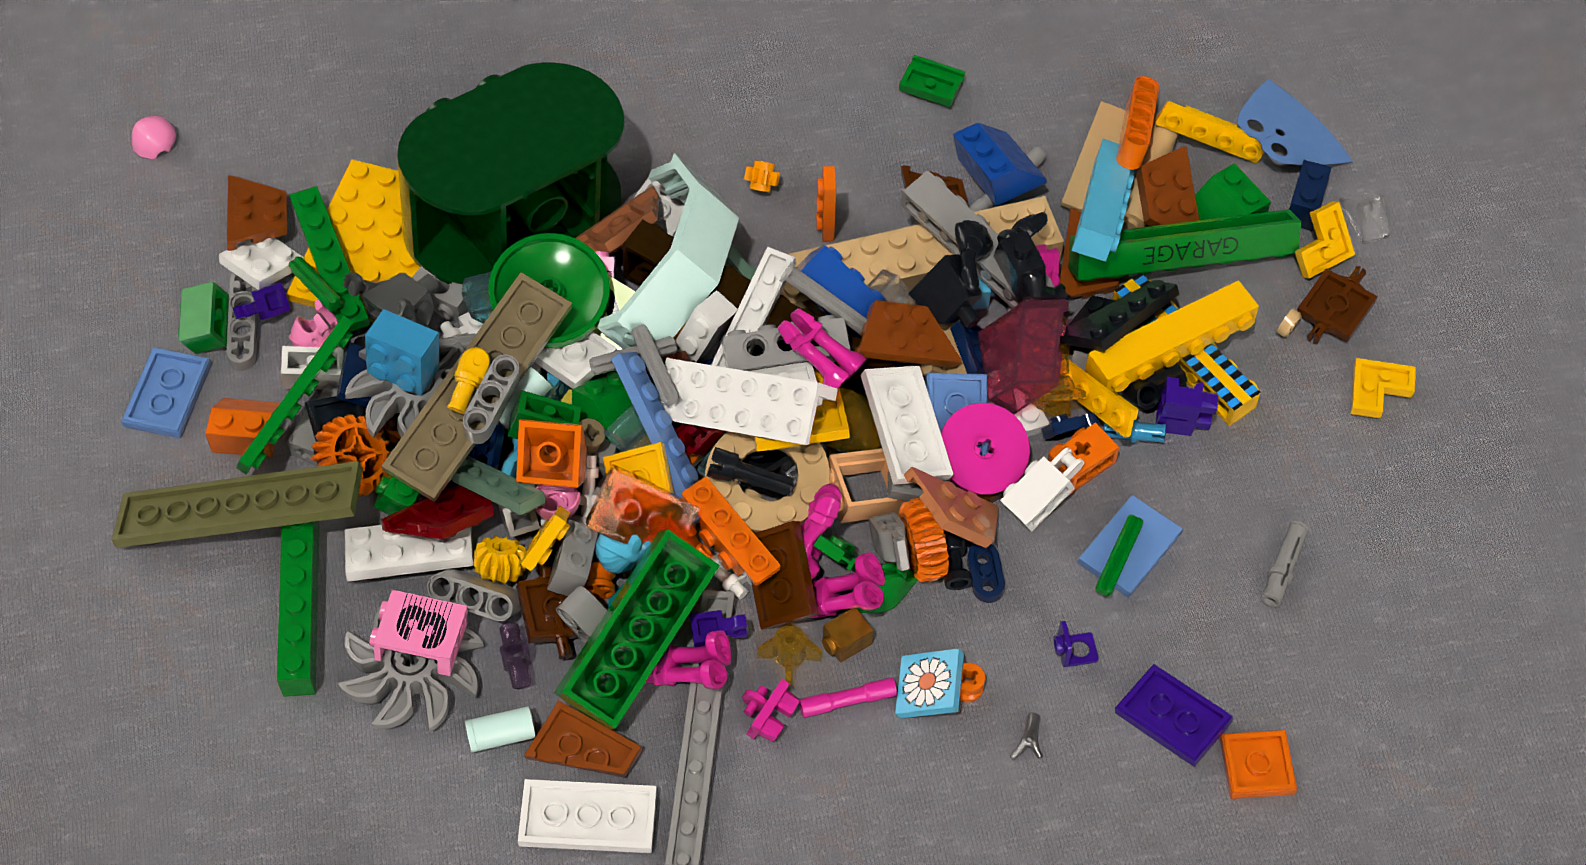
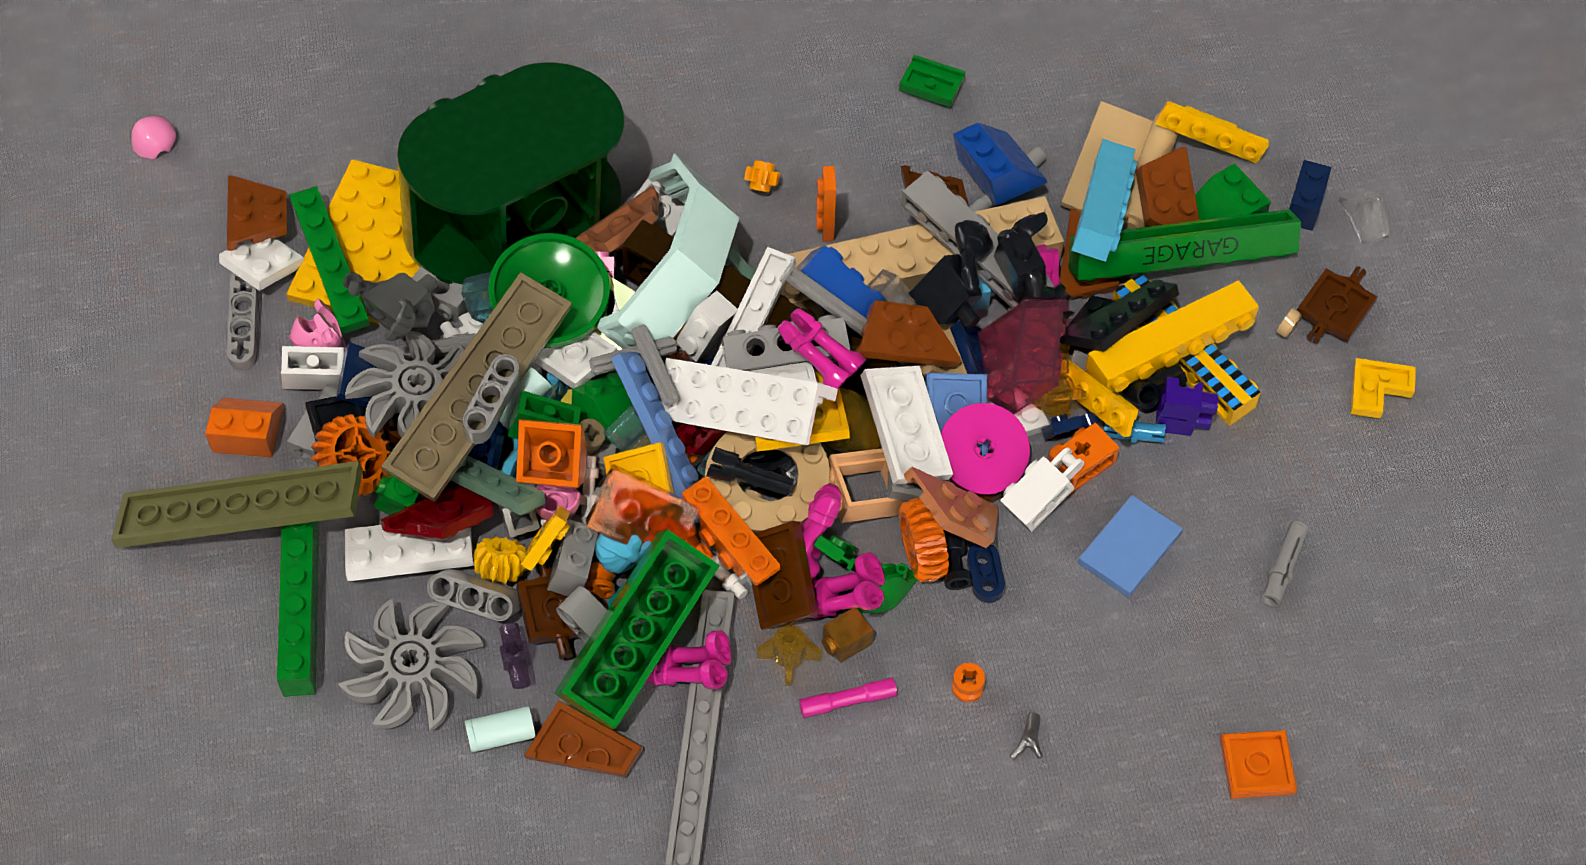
(166, 392): medium blue tile -> none
(203, 317): brick -> none
(267, 303): dark purple plate -> none
(289, 405): green plate -> none
(315, 284): green axle -> none
(402, 352): dark azure brick -> none
(420, 628): bright pink panel -> none
(468, 375): yellow arm -> none
(587, 816): white plate -> none
(710, 621): dark purple plate -> none
(765, 724): dark pink hips -> none
(890, 539): light grey piece -> none
(929, 683): tile -> none
(1063, 647): dark purple bracket -> none
(1119, 555): green axle -> none
(1137, 123): orange beam -> none
(1173, 714): dark purple tile -> none
(1303, 133): medium blue piece -> none
(1332, 241): yellow plate -> none

